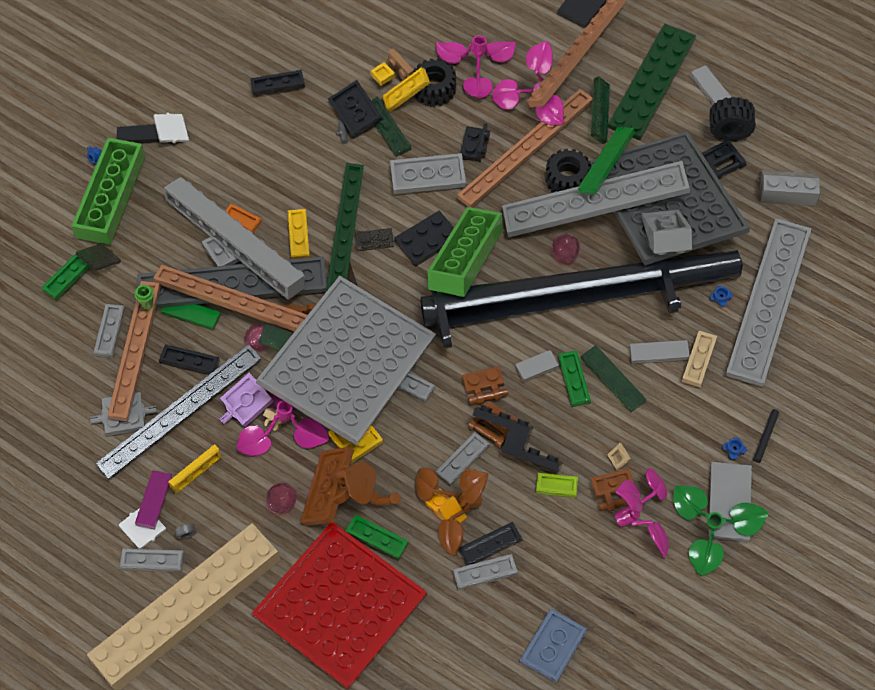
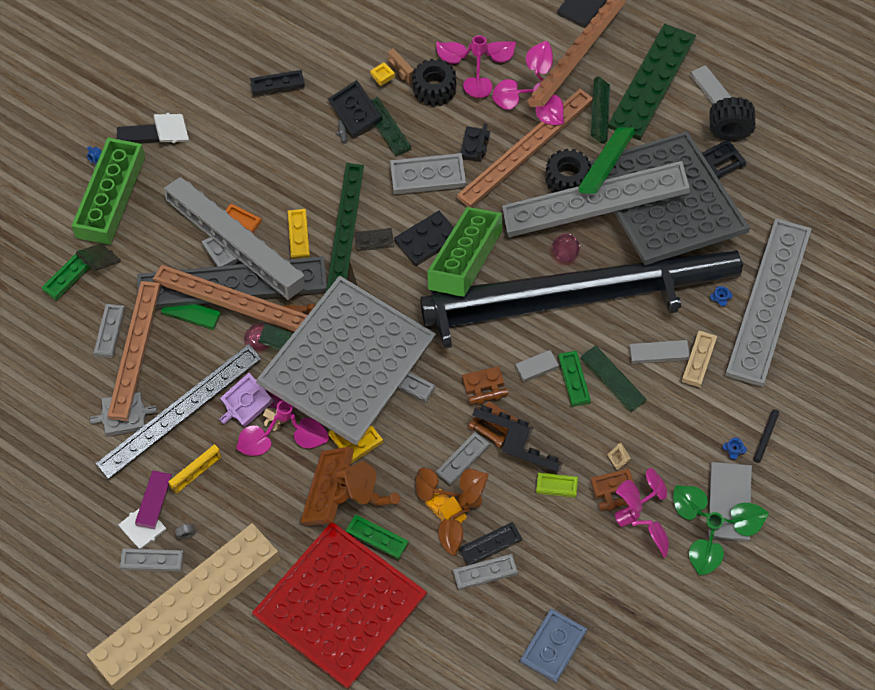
(145, 295): bright green cone -> none
(188, 360): black tile -> none
(281, 498): clear pink hair -> none
(406, 89): yellow tile -> none
(667, 232): light grey slope -> none
(789, 188): light grey slope -> none

